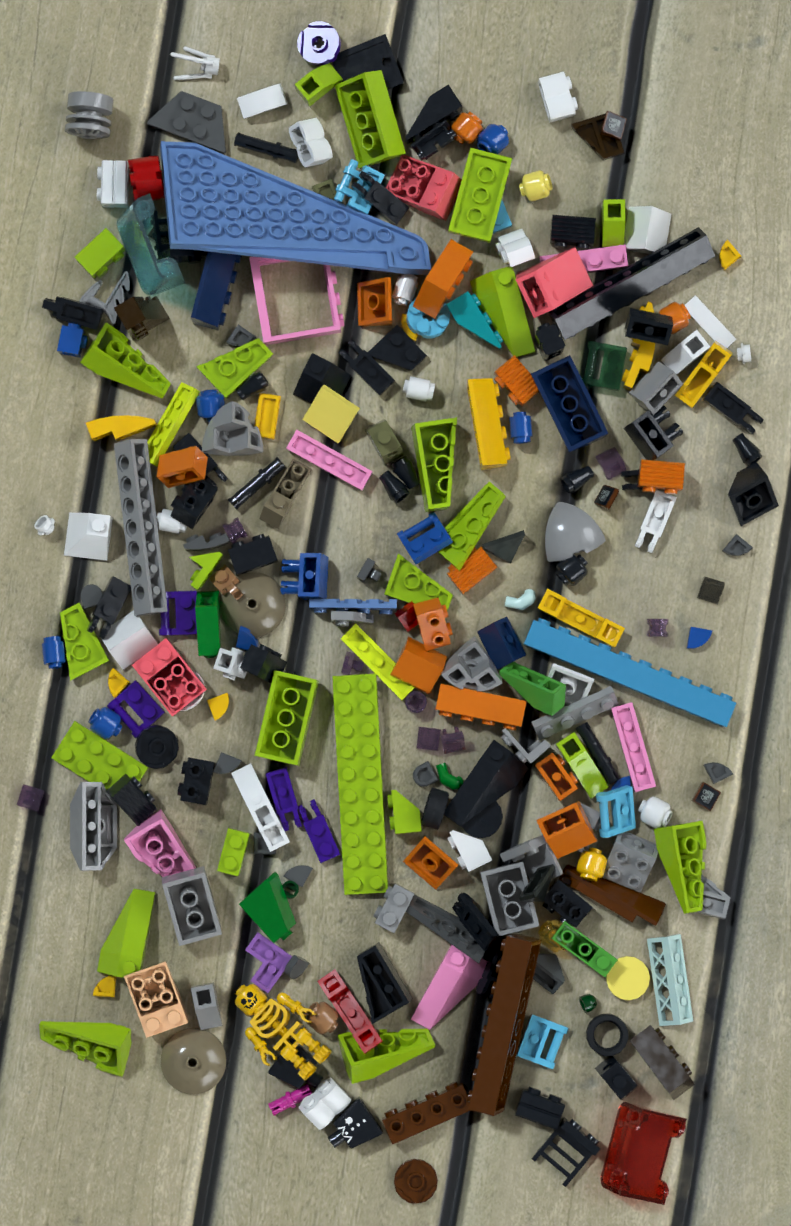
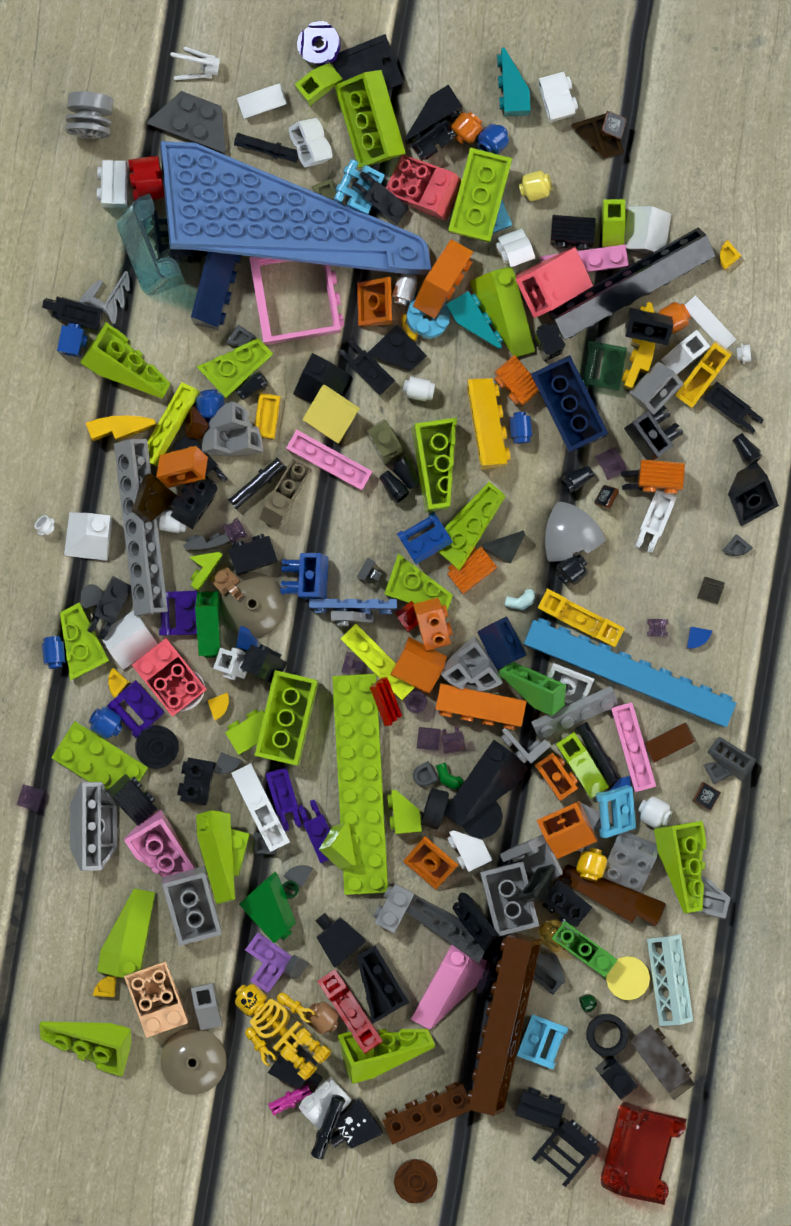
(100, 254): lime brick -> none
(141, 315): dark brown wedge -> none
(152, 499): none -> dark brown wing
(195, 424): none -> reddish brown slope
(215, 847): none -> lime wedge
(245, 734): none -> lime slope
(325, 1134): none -> black pin
(338, 938): none -> black torso
(339, 846): none -> lime slope
(386, 701): none -> red tile
(515, 90): none -> teal slope
(669, 742): none -> reddish brown slope
(734, 768): none -> dark grey slope

